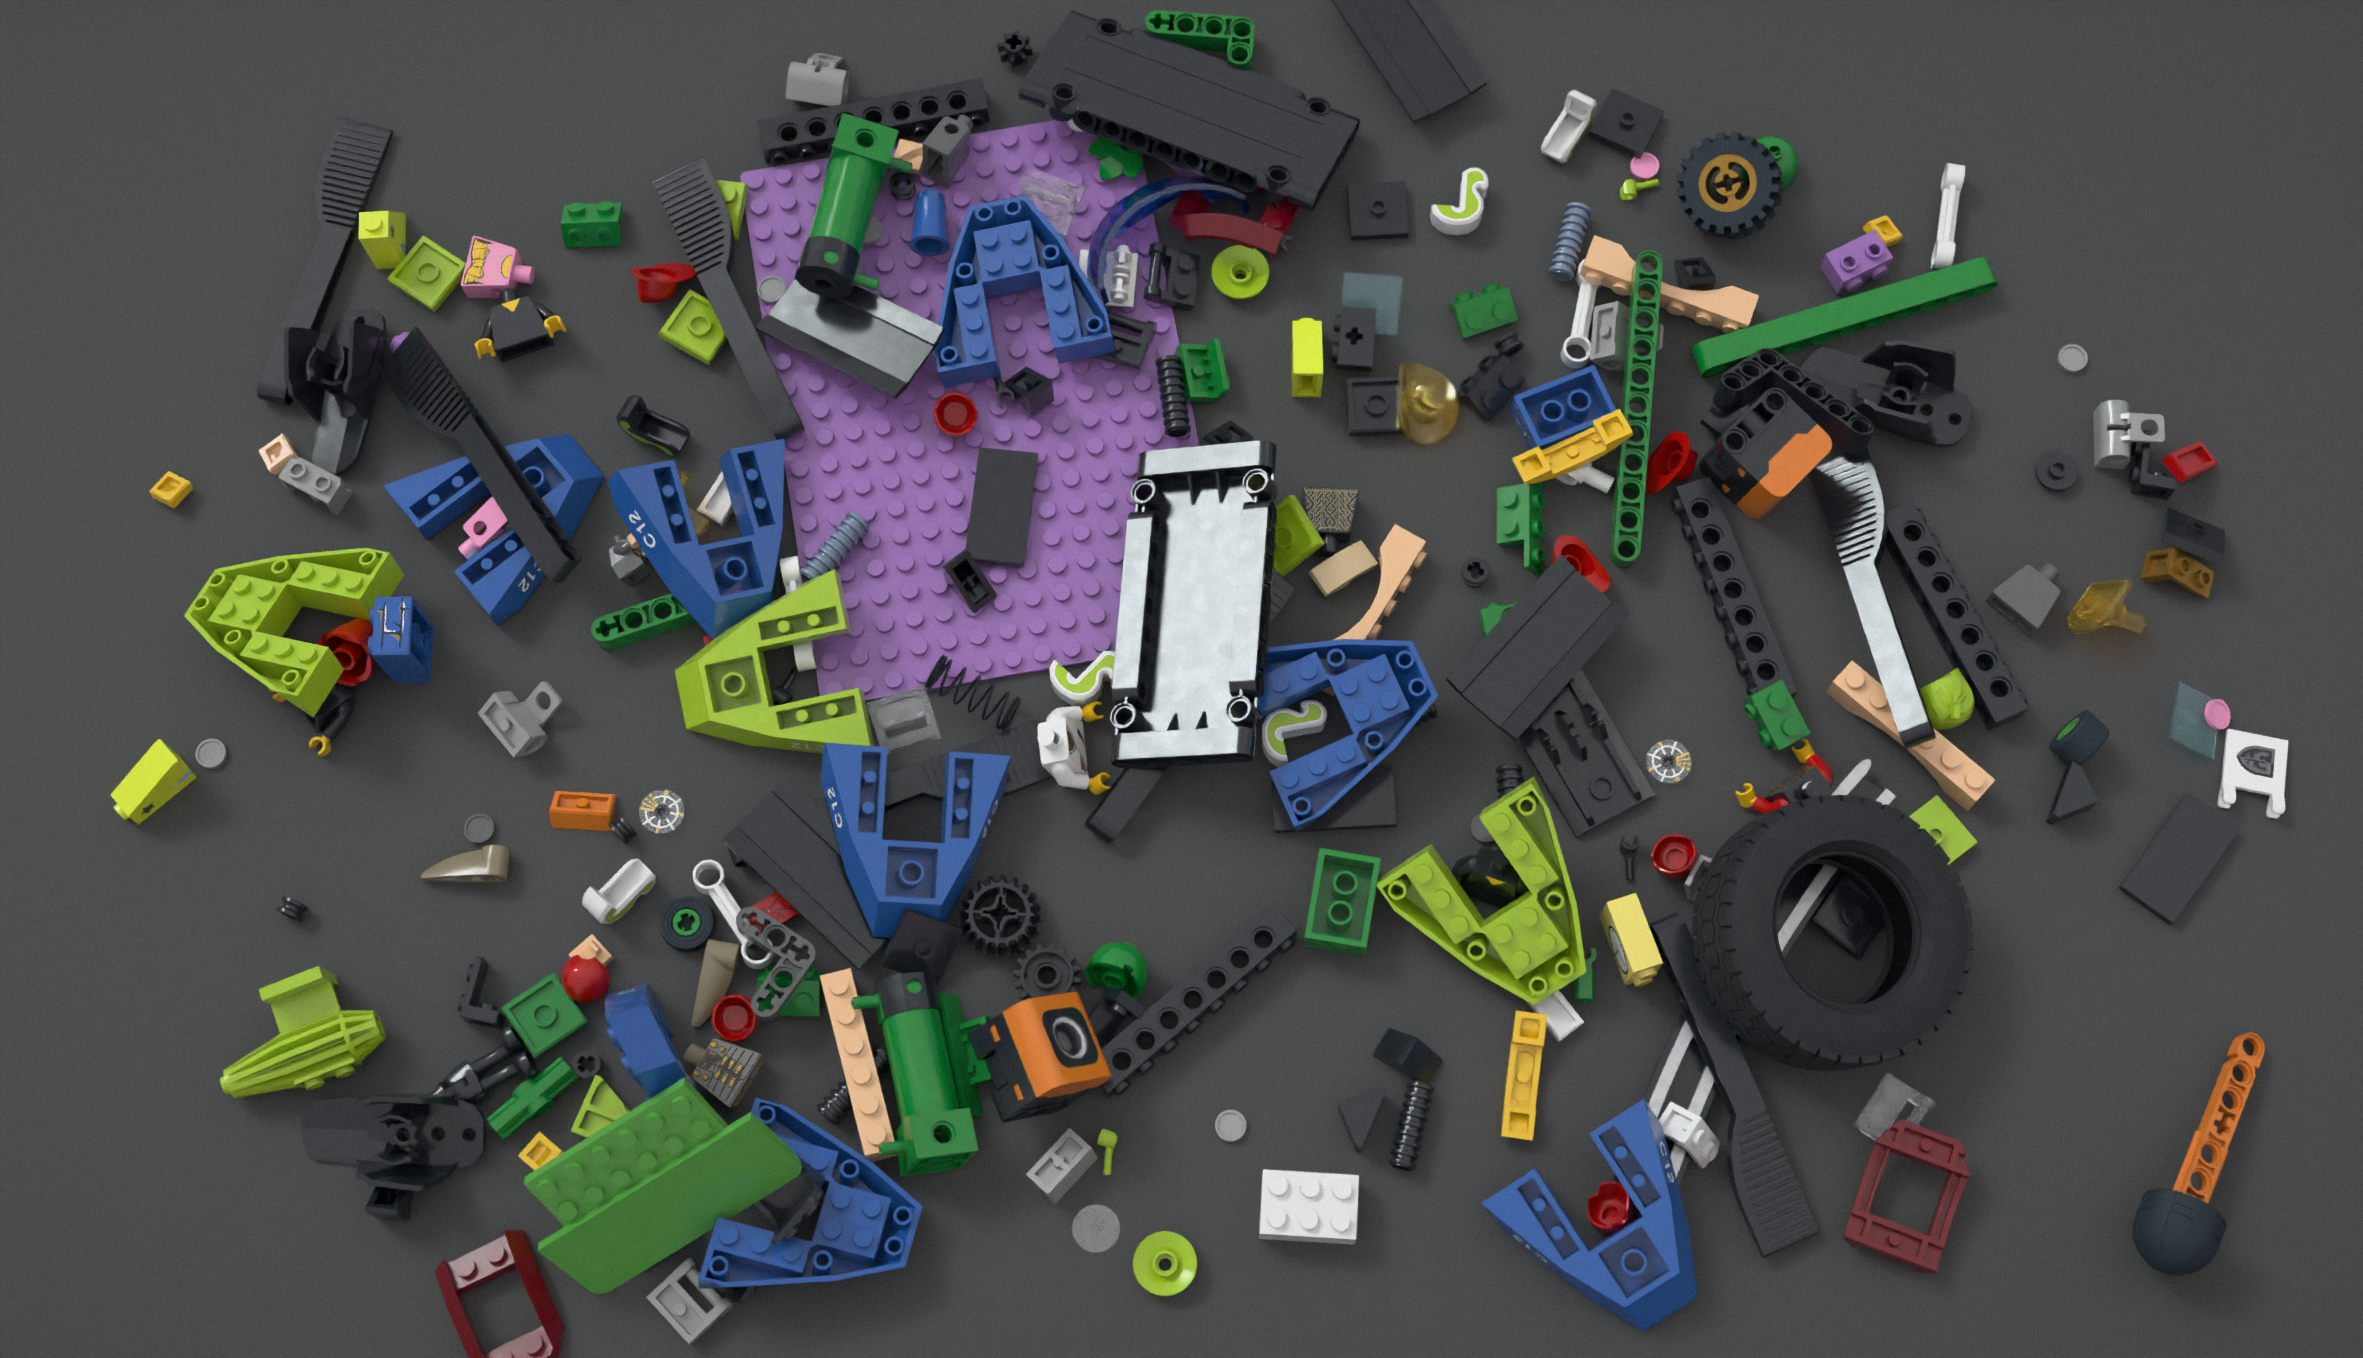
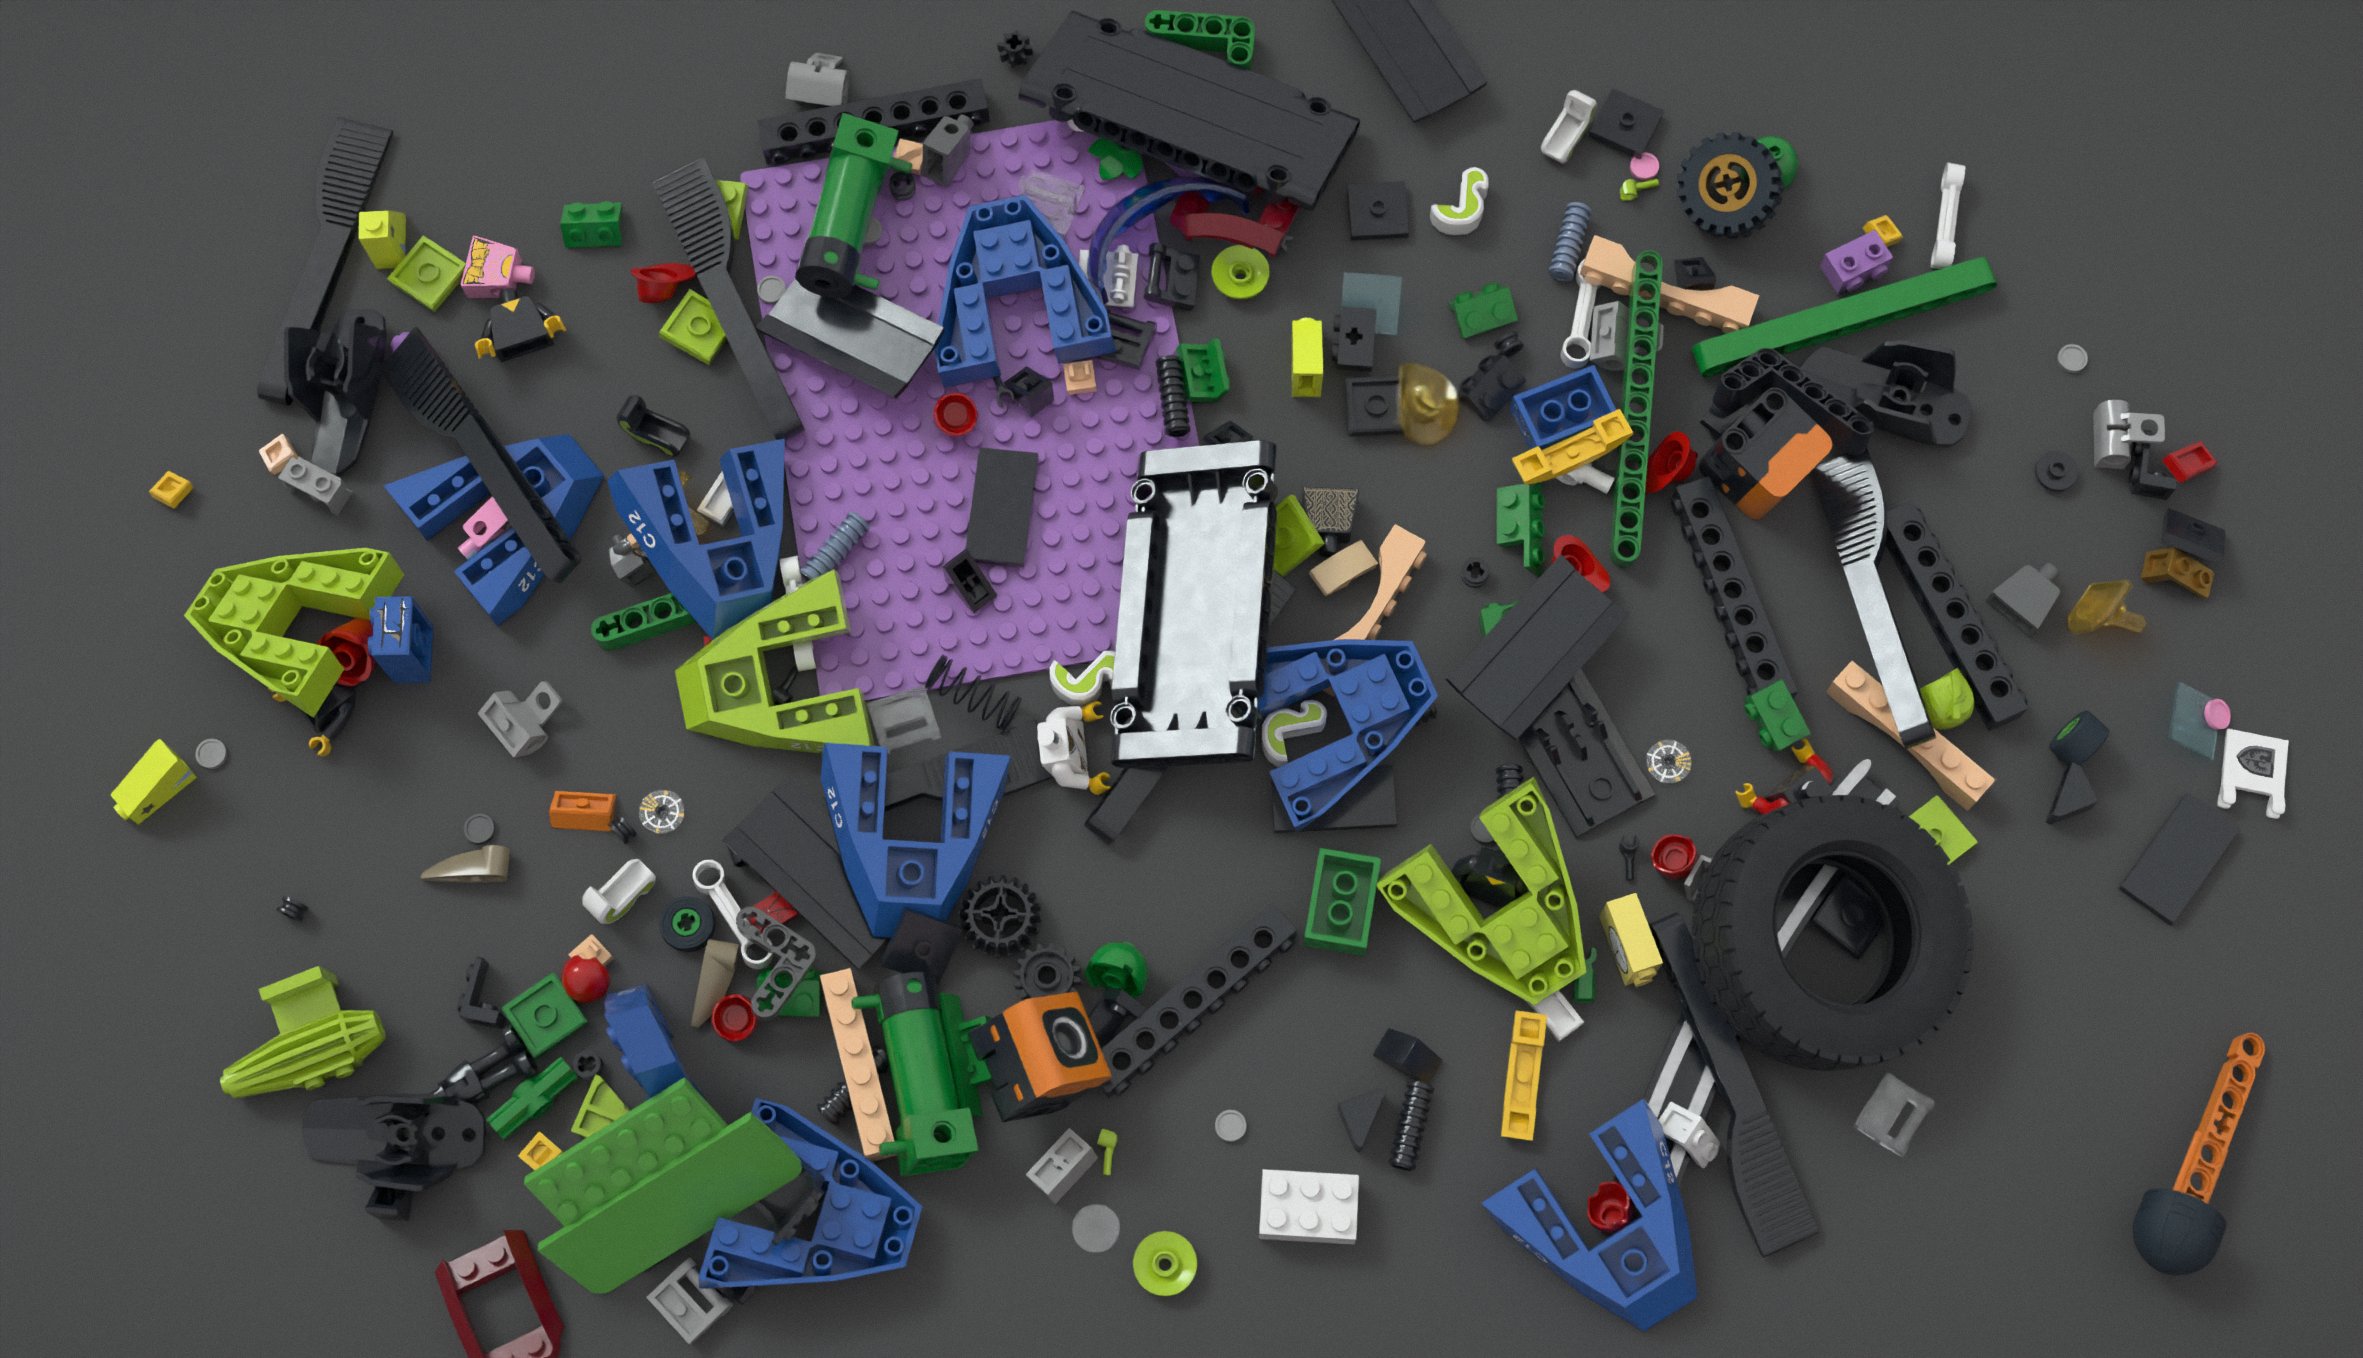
(724, 1070): torso -> none
(929, 225): blue plant -> none
(1079, 377): none -> light nougat tile
(1892, 1238): dark red wedge -> none

